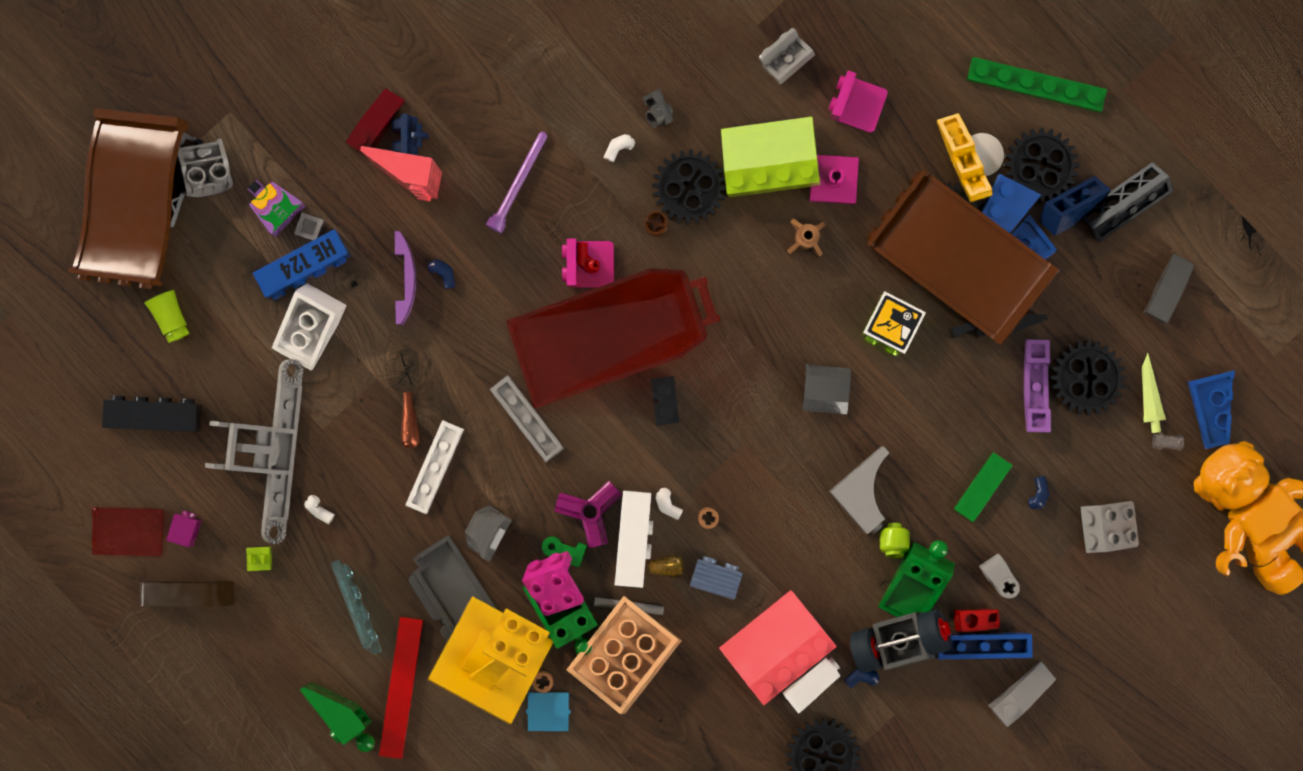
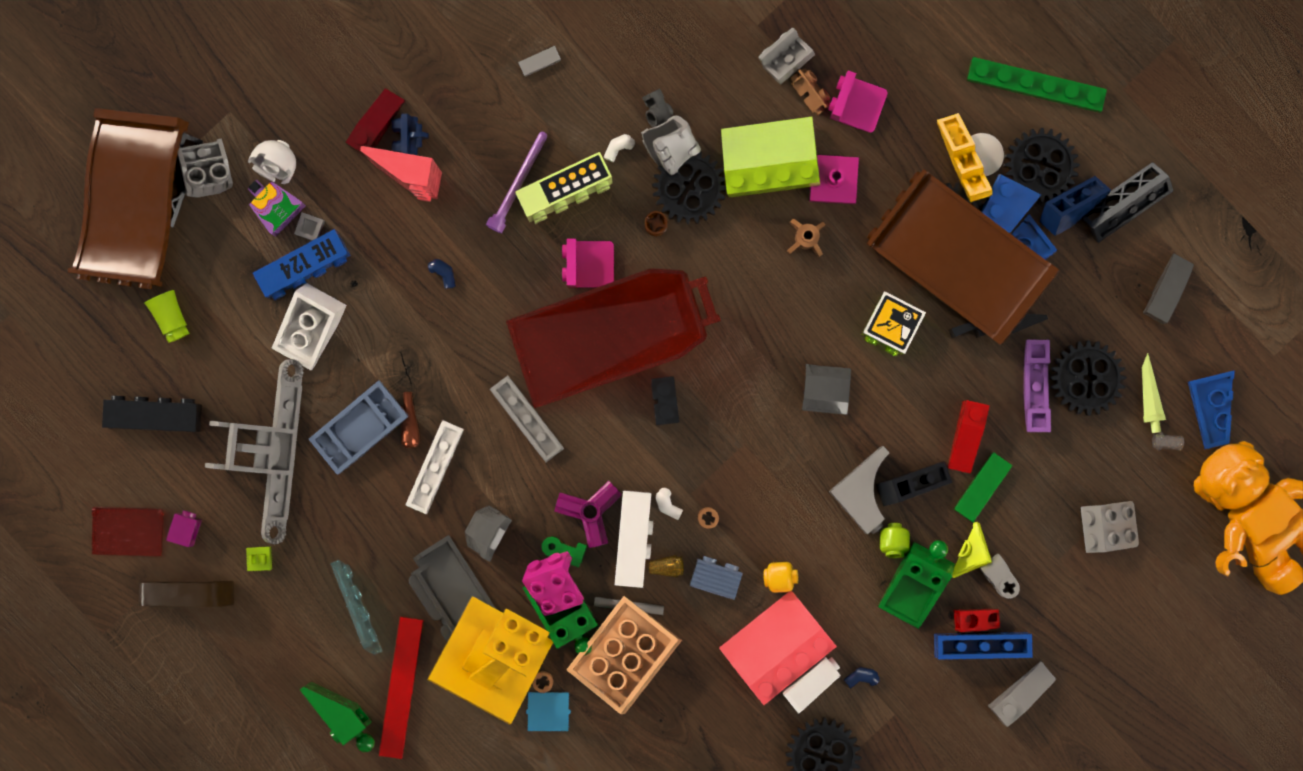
(273, 160): none -> white cylinder
(318, 511): white arm -> none
(358, 427): none -> sand blue slope
(403, 249): medium lavender slope -> none
(539, 61): none -> light grey piece
(565, 187): none -> brick
(584, 260): red arm -> none
(671, 143): none -> light grey piece
(780, 577): none -> yellow head
(807, 83): none -> medium nougat hinge
(901, 641): brick -> none
(914, 483): none -> black slope
(968, 435): none -> red slope
(973, 552): none -> neon yellow tile
(1042, 493): dark blue arm -> none

